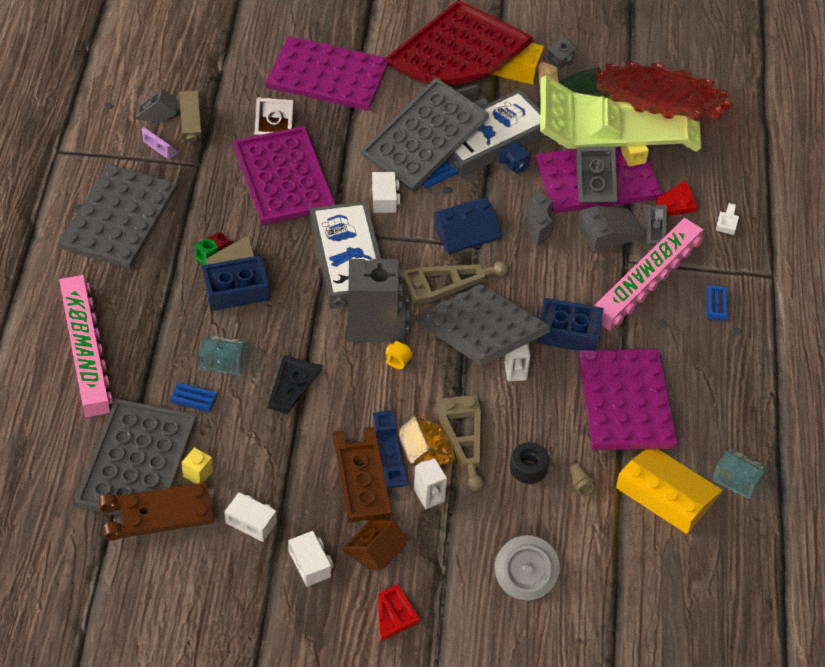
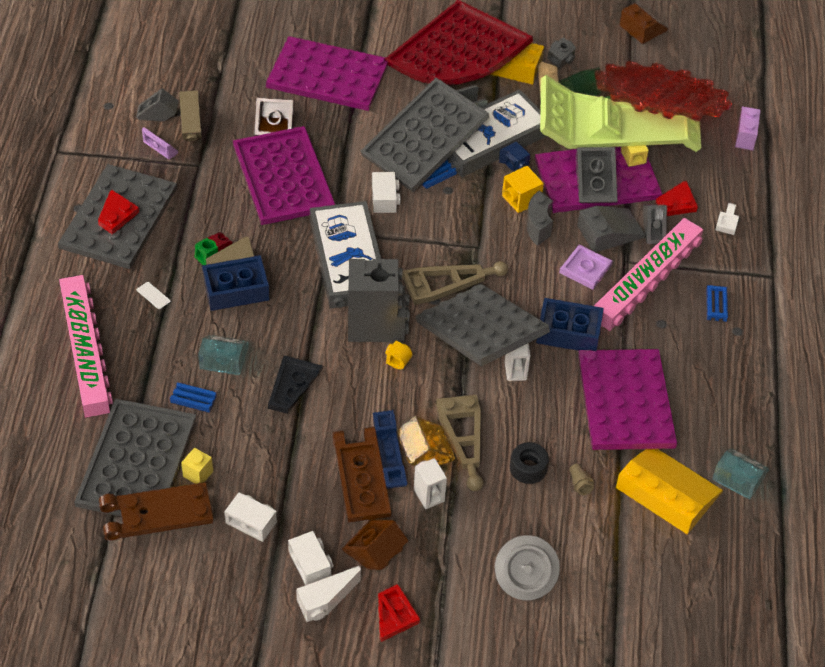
(116, 212): none -> red wing
(153, 295): none -> white sticker
(324, 595): none -> white slope
(467, 225): dark blue slope -> none
(520, 188): none -> yellow head
(586, 267): none -> lavender tile
(641, 23): none -> reddish brown slope
(747, 128): none -> lavender brick

